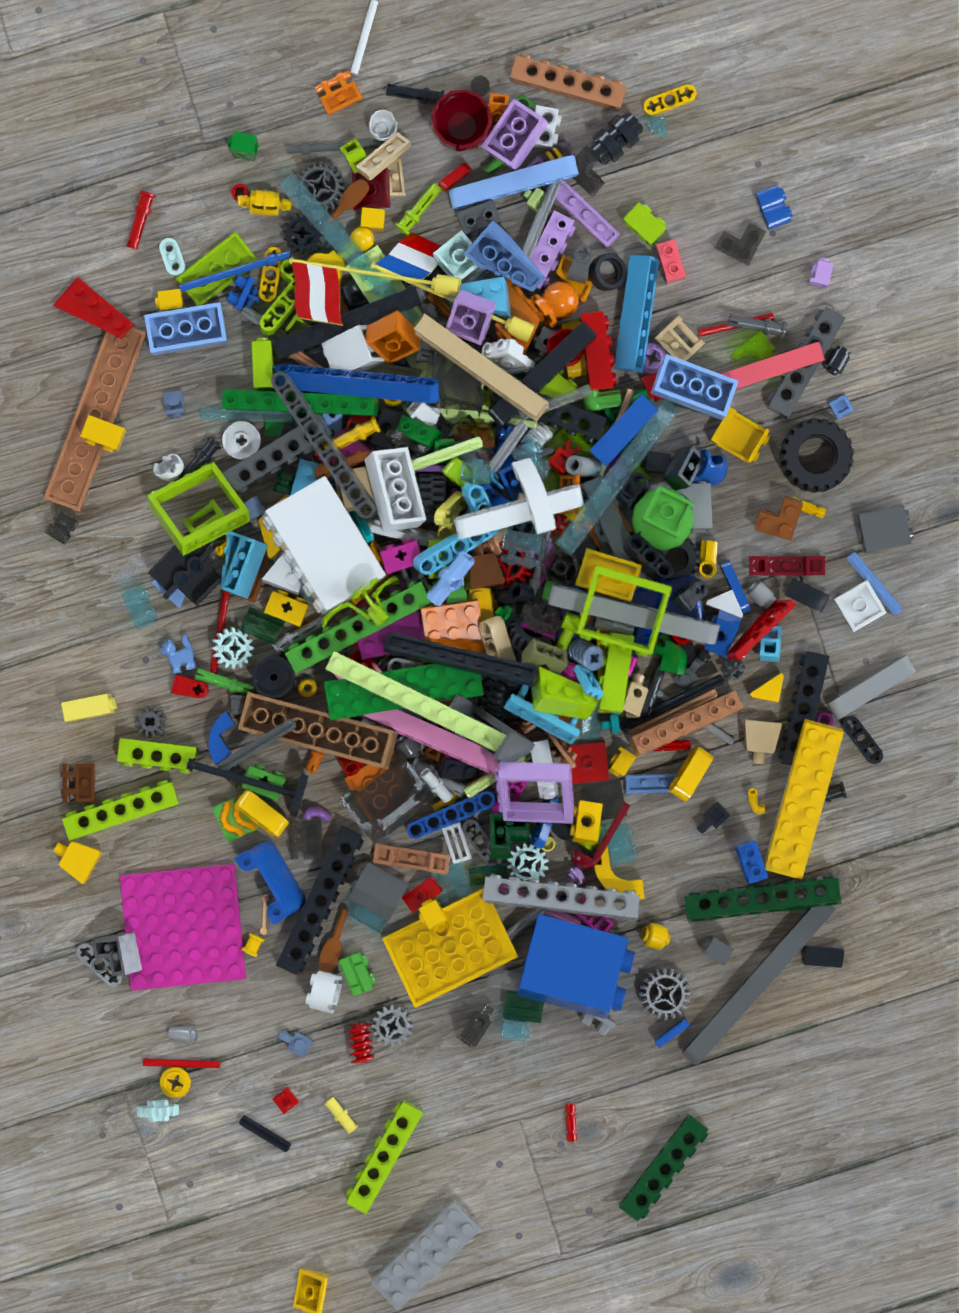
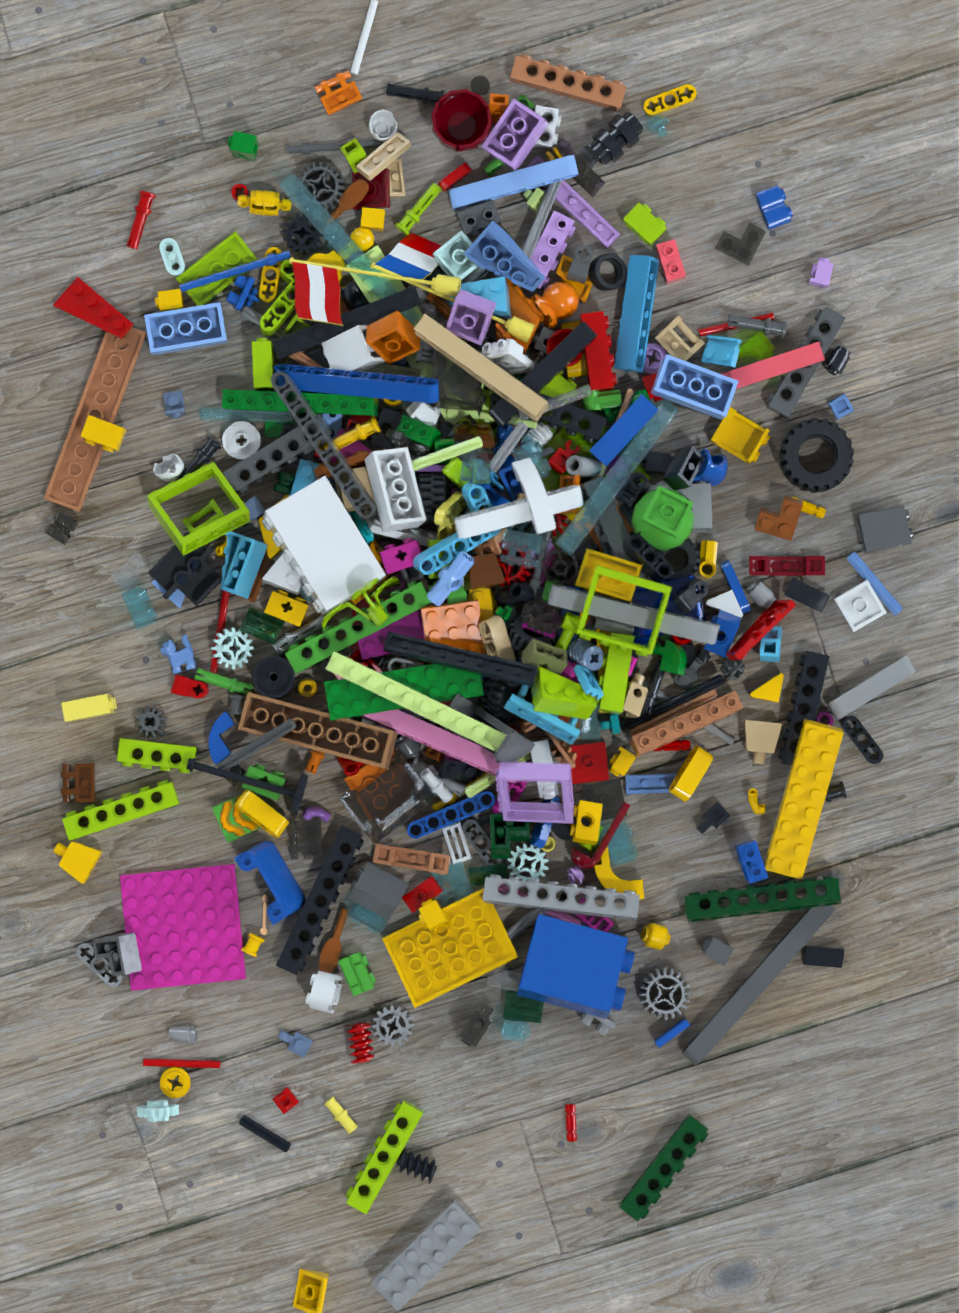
(416, 1165): none -> black piece
(721, 351): none -> medium azure plate

